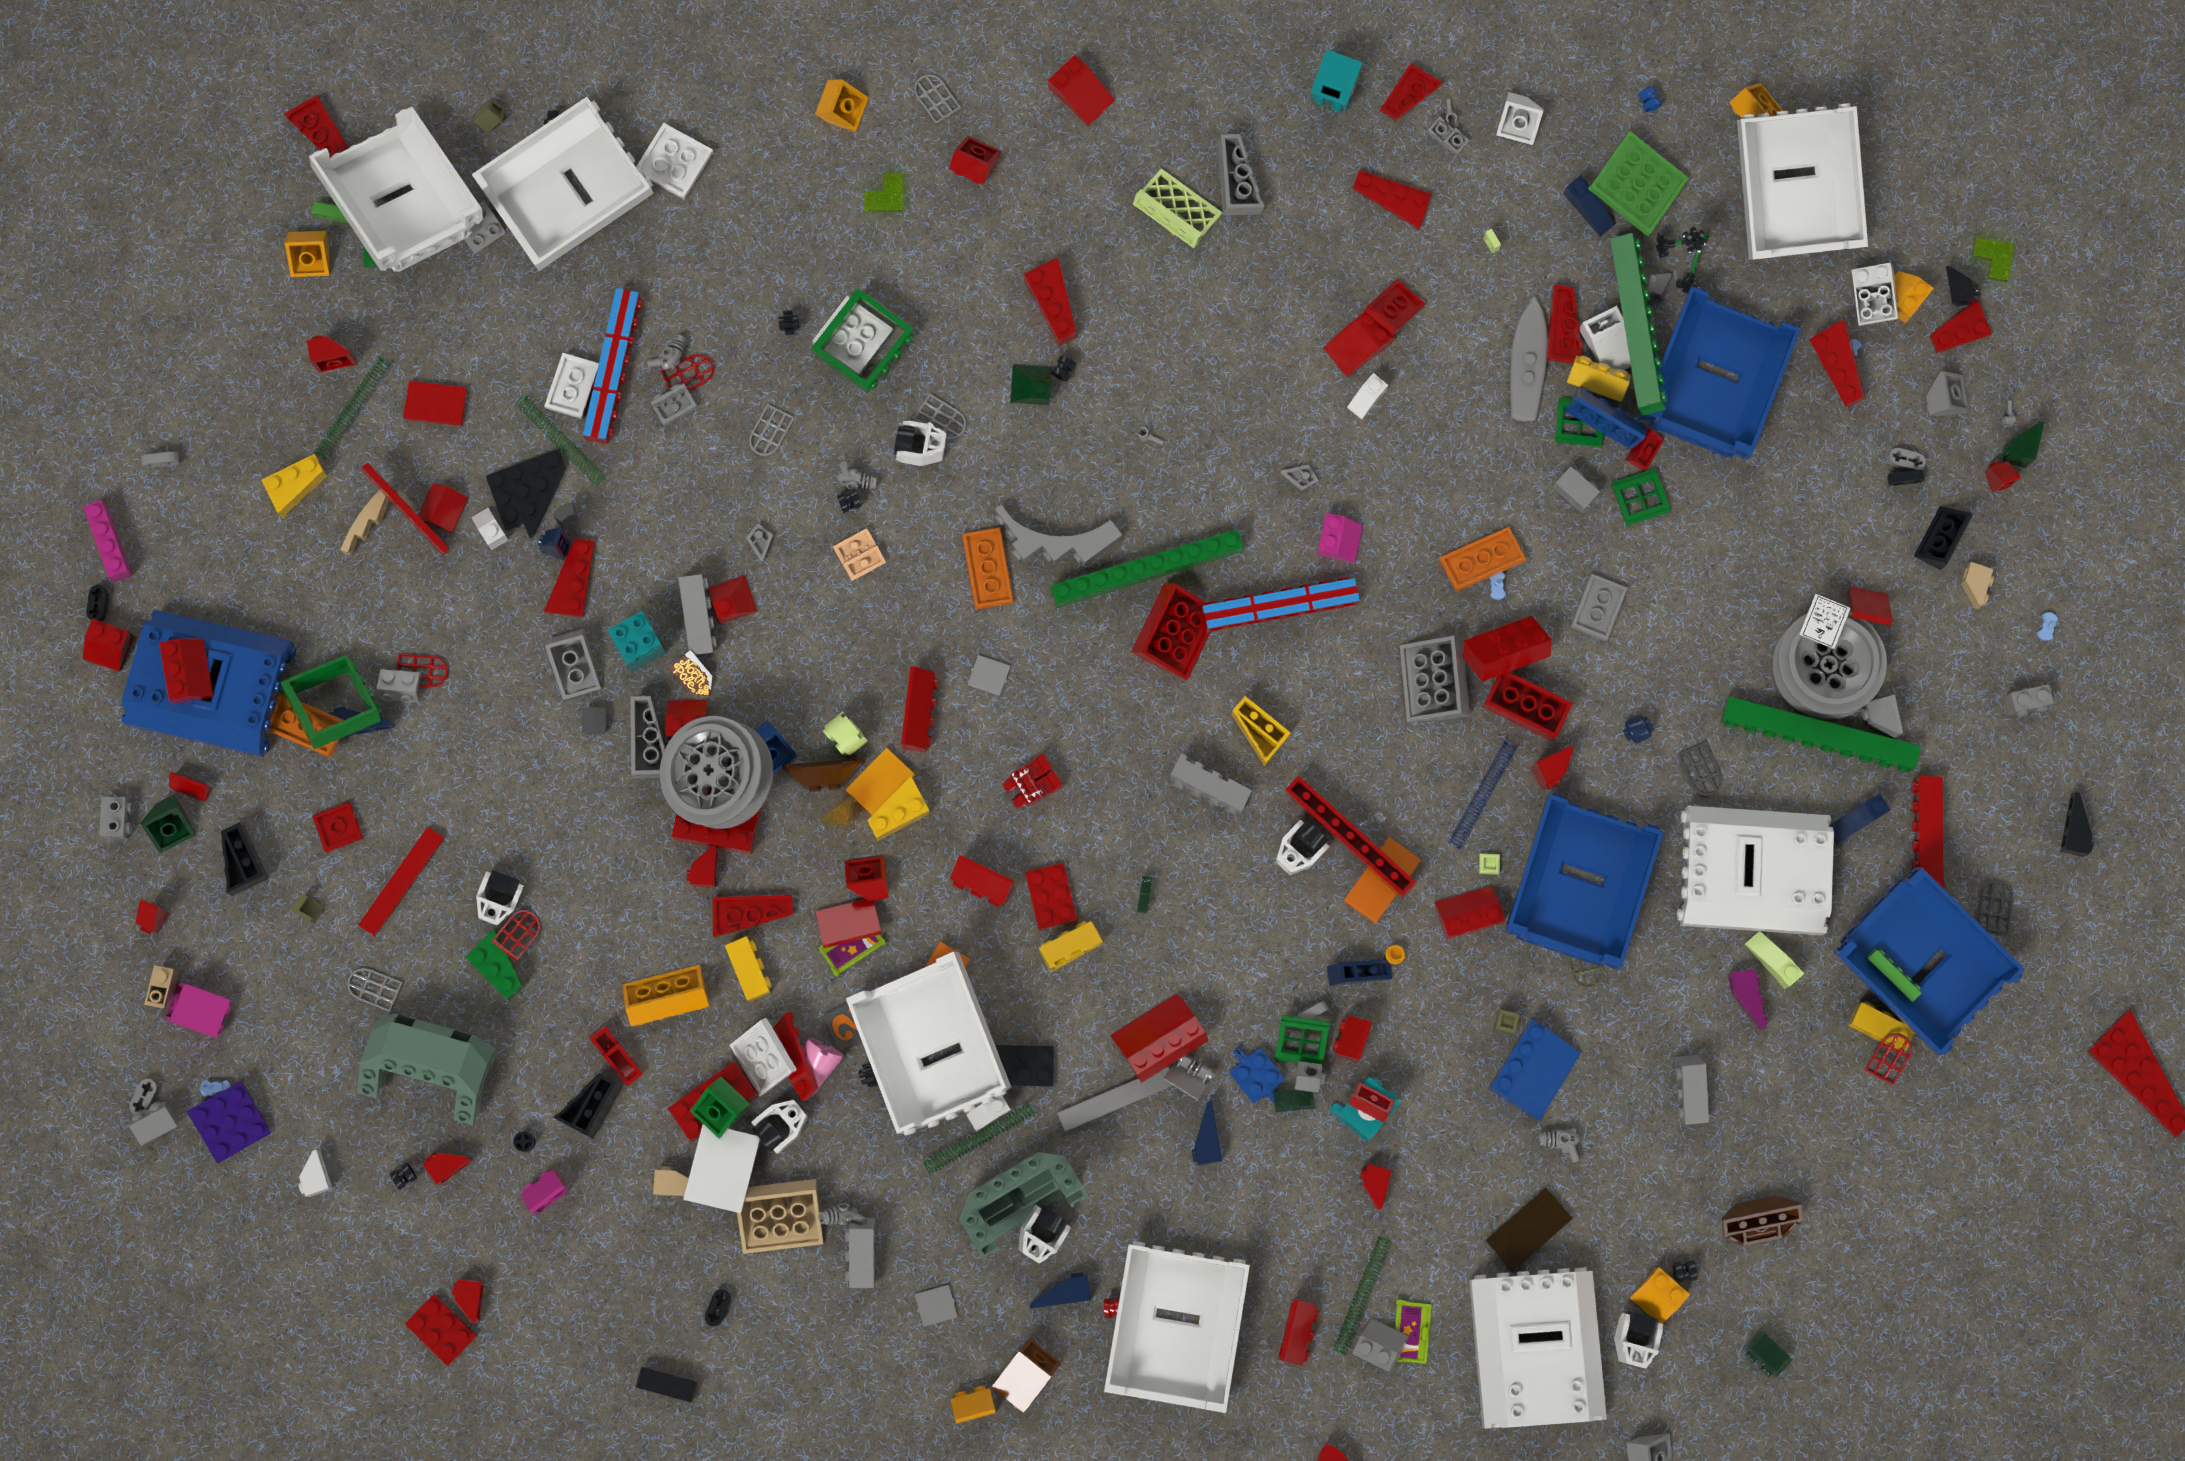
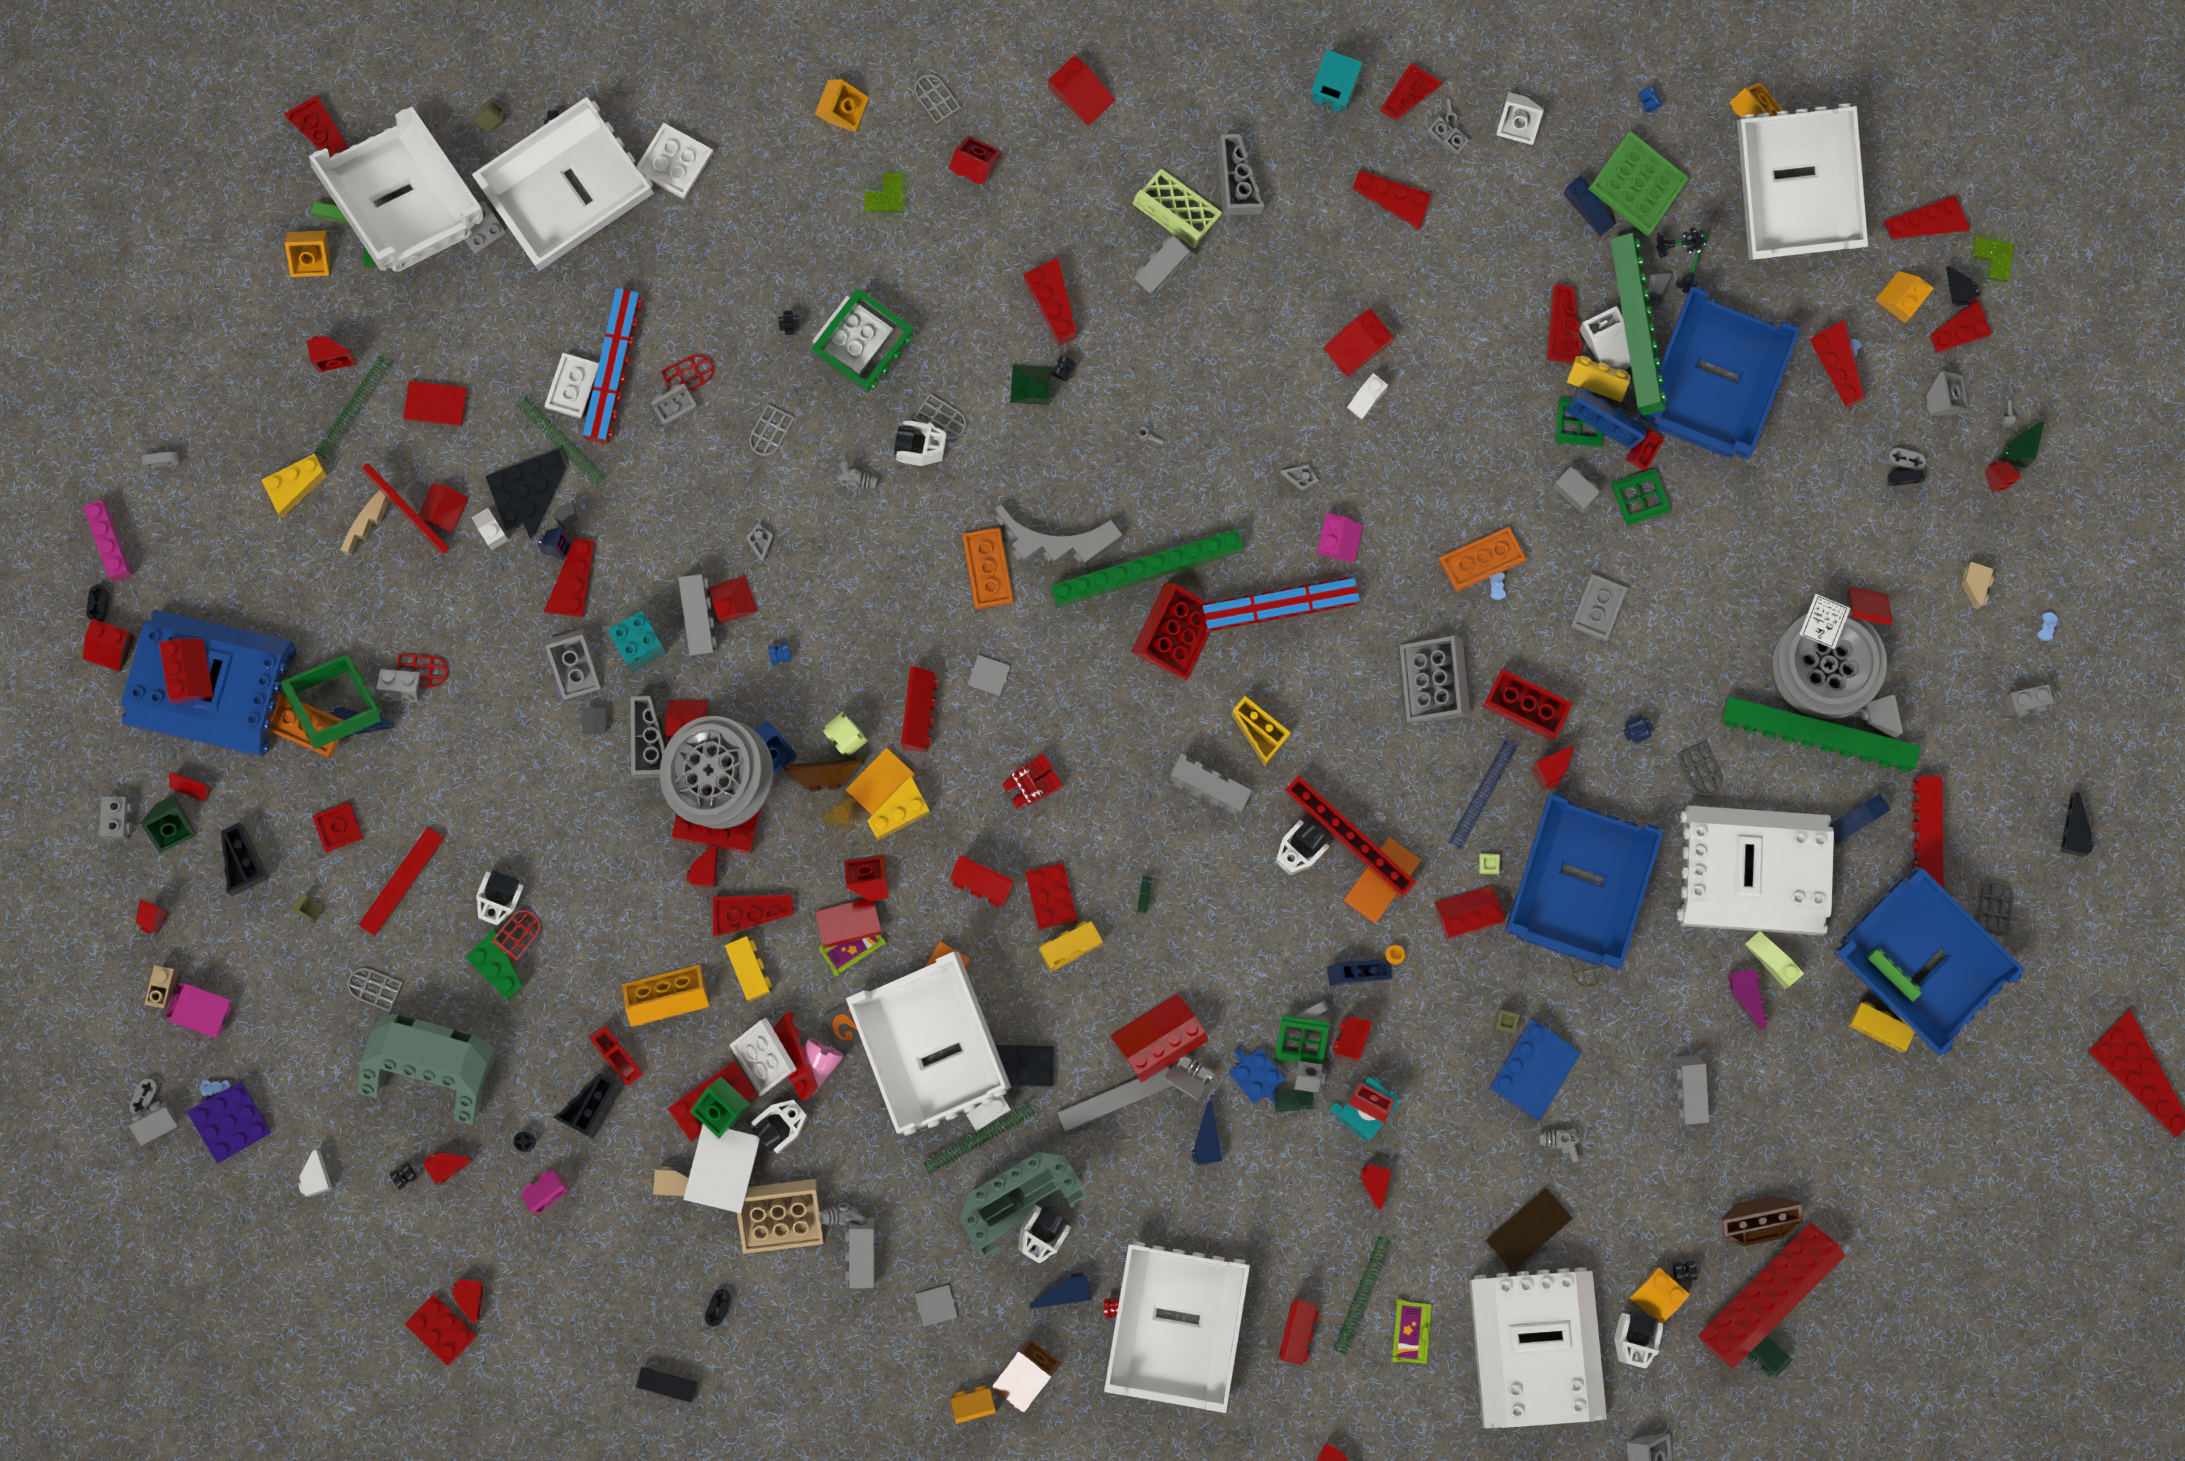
(670, 355): light grey piece -> none
(692, 675): sticker -> none
(779, 653): none -> blue wheel
(849, 501): black wheel -> none
(859, 554): light nougat slope -> none
(867, 1075): black gear -> none
(1163, 264): none -> light grey wedge
(1380, 1345): light grey slope -> none
(1395, 307): red tile -> none
(1492, 241): yellowish green tile -> none
(1507, 648): red brick -> none
(1528, 362): light grey piece -> none
(1771, 1295): none -> red brick
(1875, 294): white slope -> none
(1883, 1060): red window -> none
(1932, 219): none -> red wing
(1942, 536): black slope -> none

